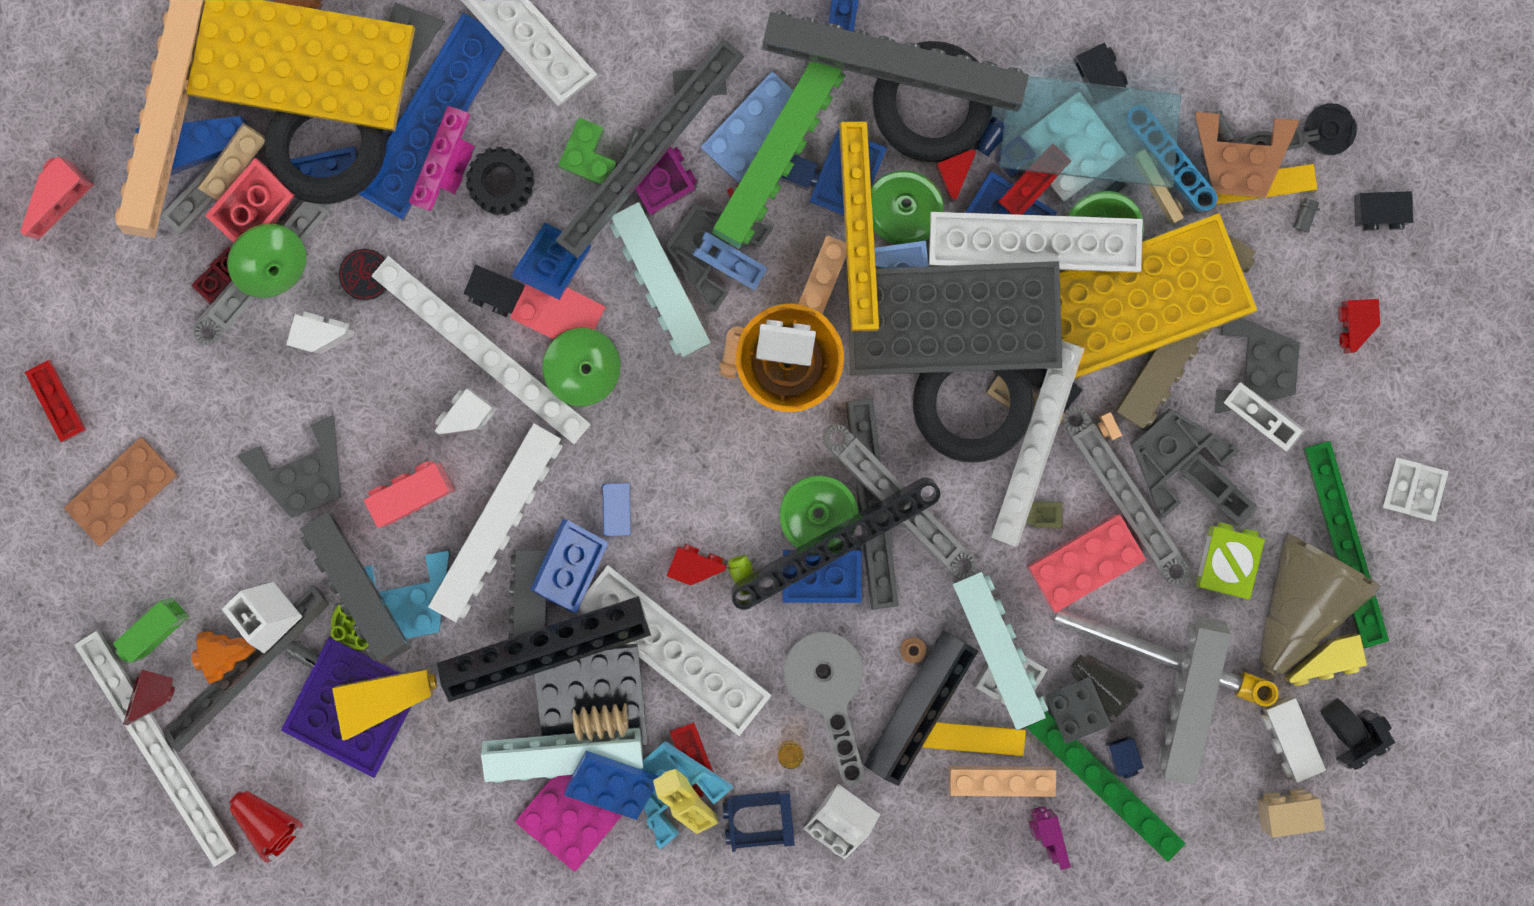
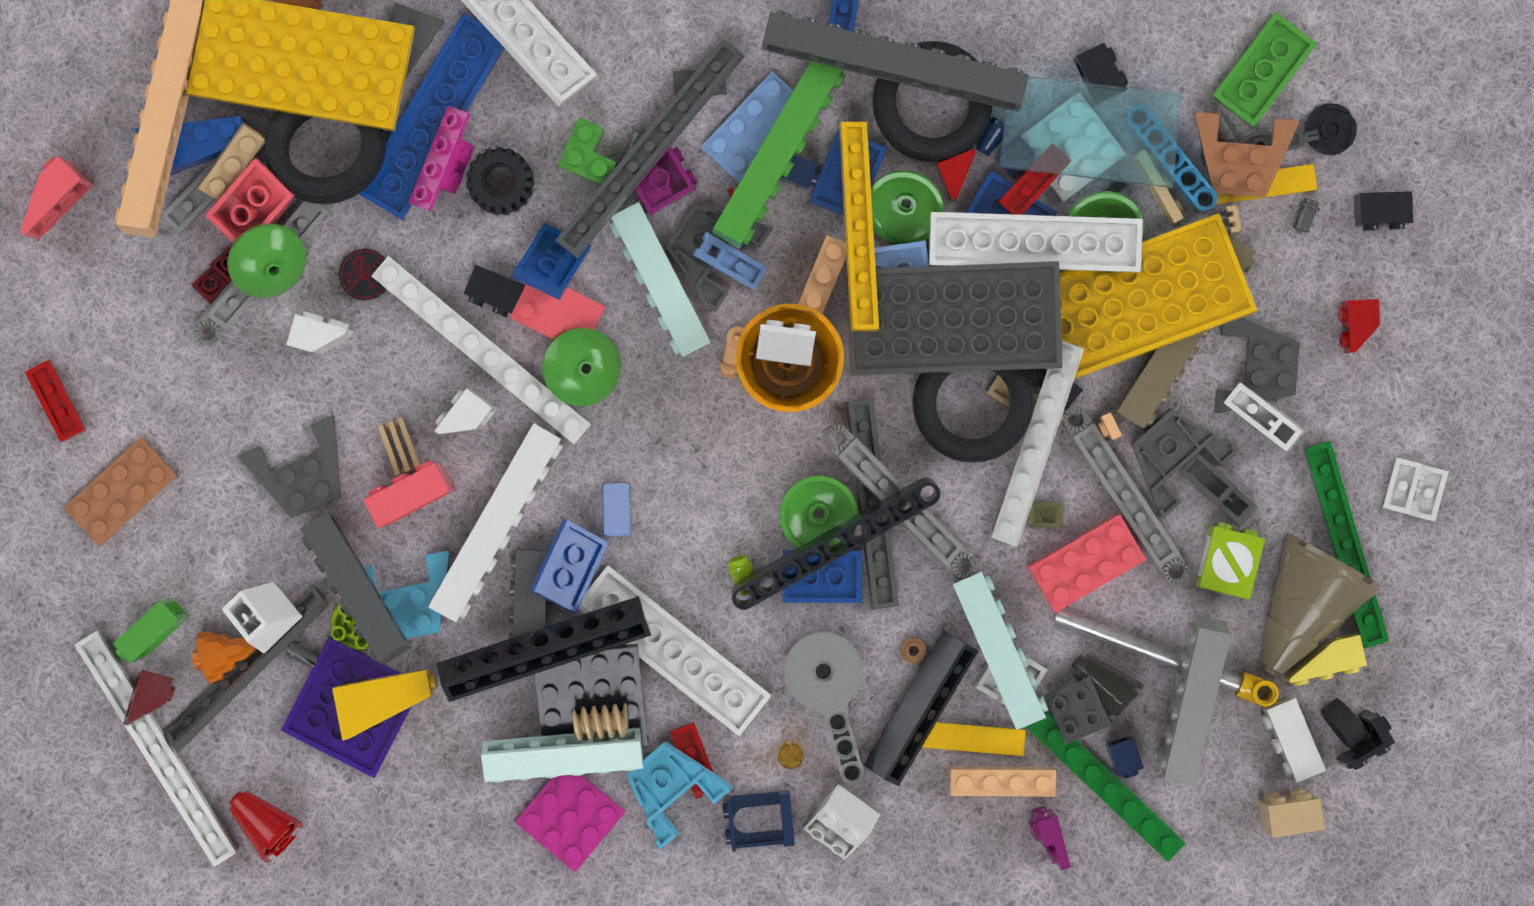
(326, 163): blue plate -> none
(406, 467): none -> tan tile
(610, 785): blue plate -> none
(684, 802): light yellow slope -> none
(692, 567): red slope -> none
(1234, 220): none -> tan tile
(1264, 70): none -> bright green plate

